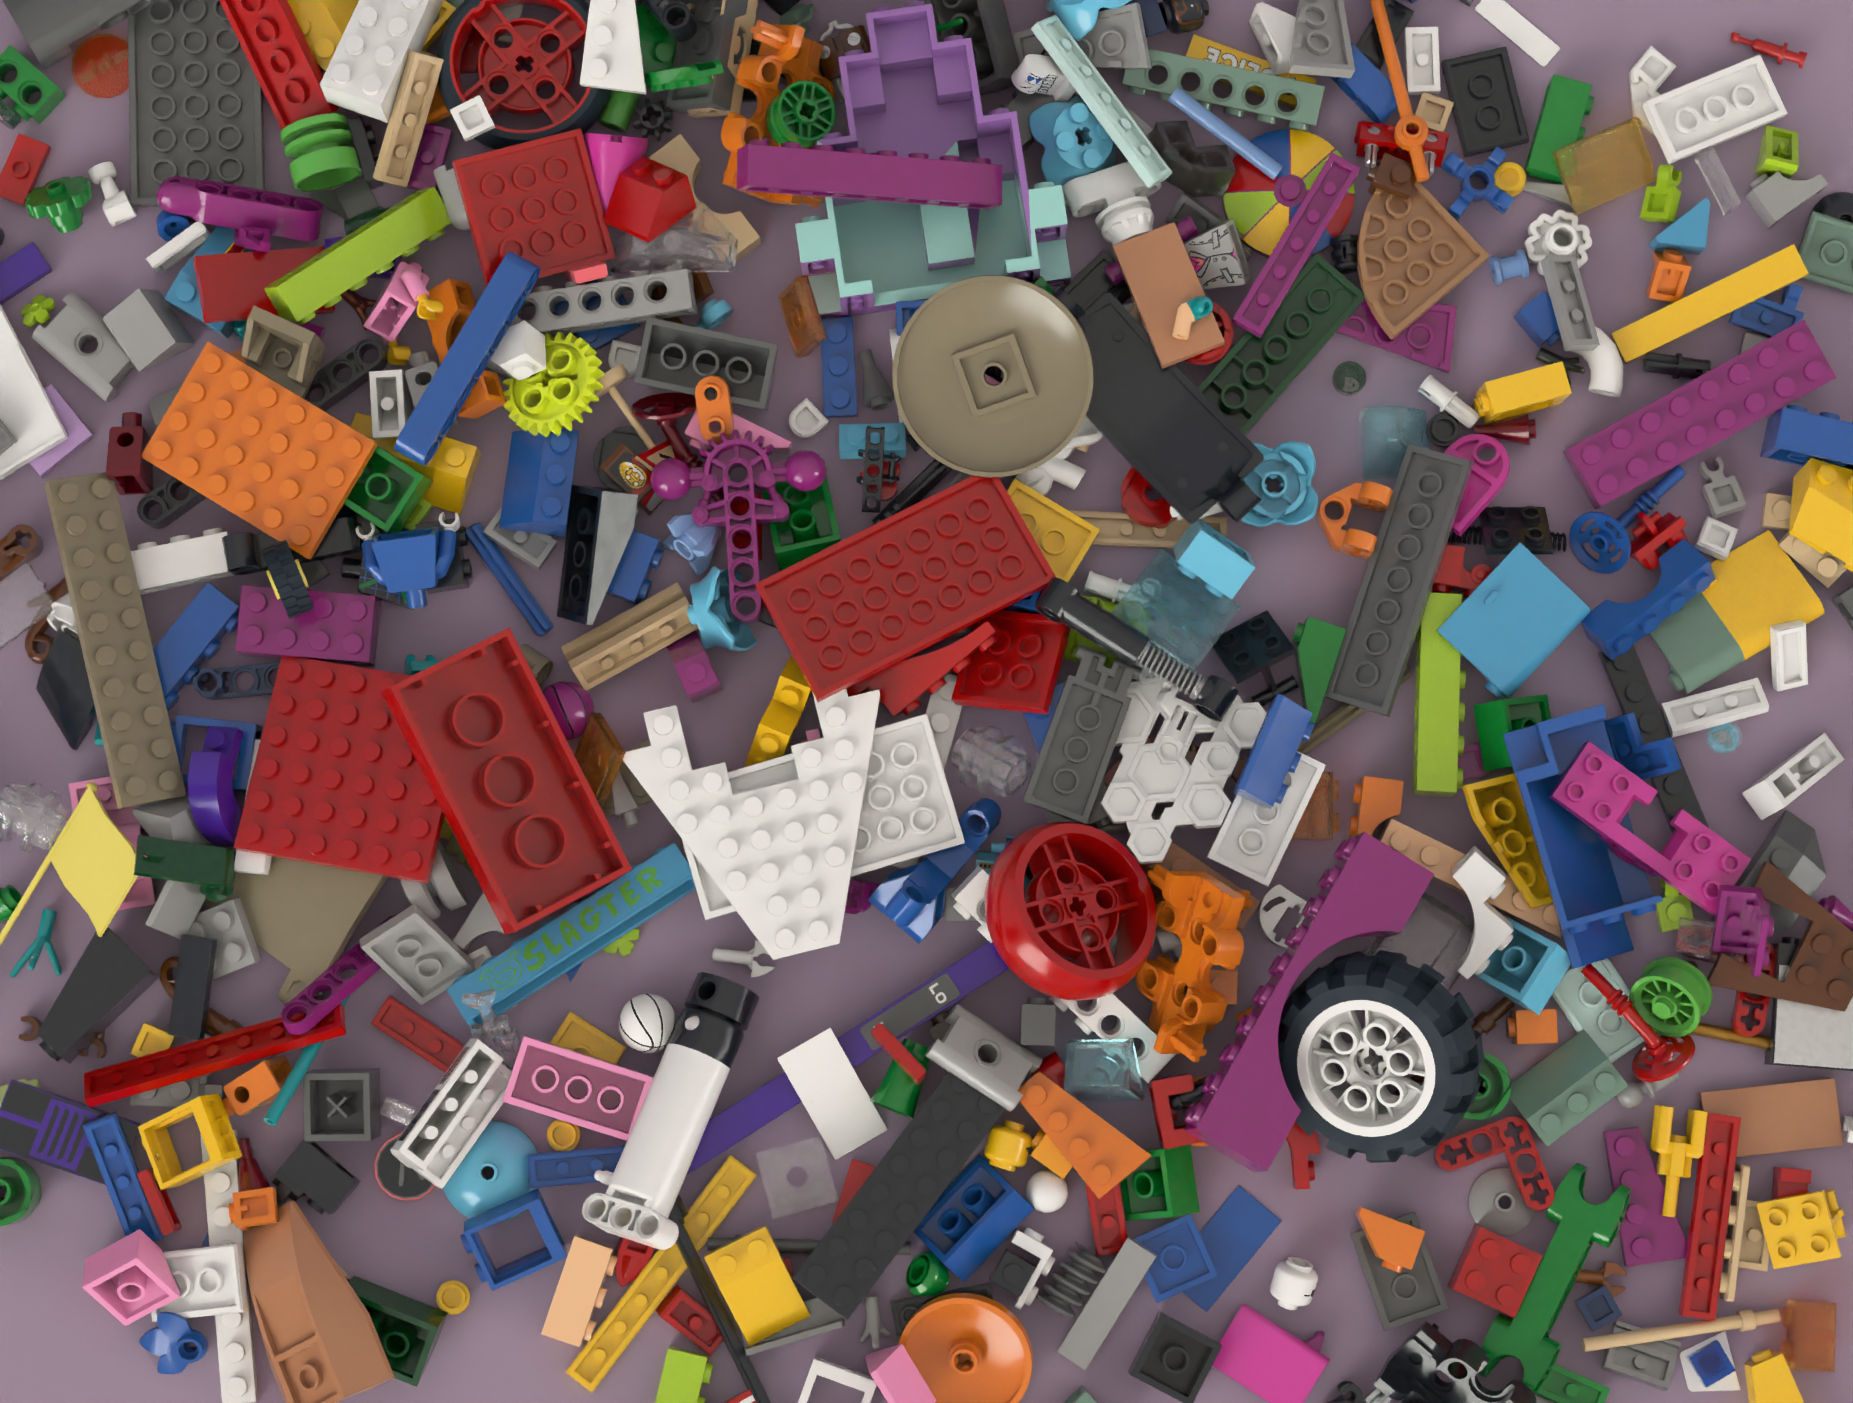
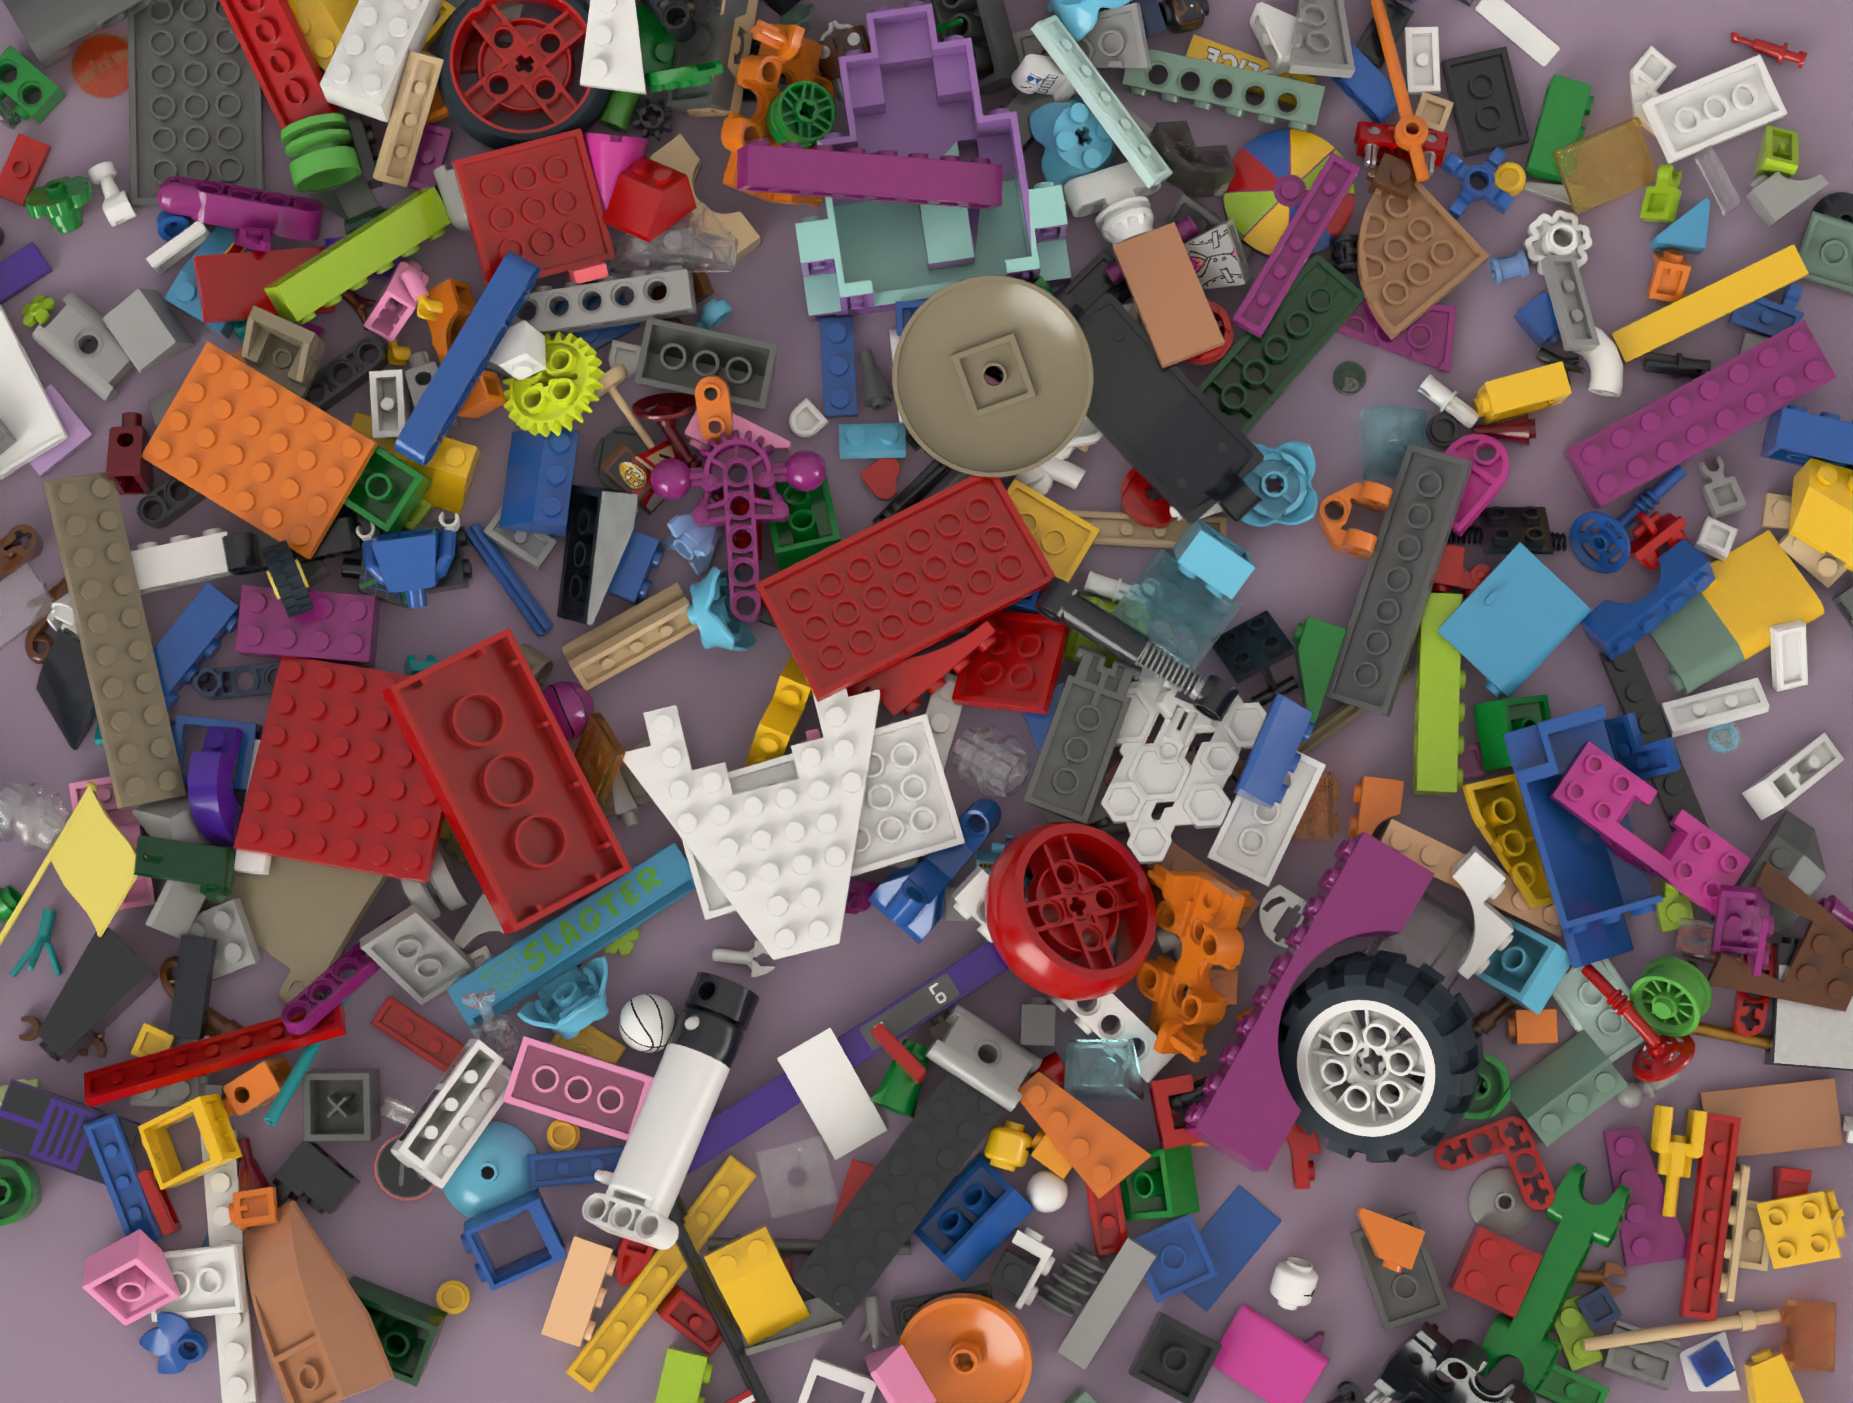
(472, 118): white plate -> none
(570, 1000): none -> medium azure brick
(694, 667): magenta slope -> none
(802, 316): clear orange tile -> none
(877, 480): black piece -> none
(927, 1275): green cone -> none
(1190, 312): arm -> none
(1225, 133): medium blue piece -> none
(1570, 1329): none -> lime plate

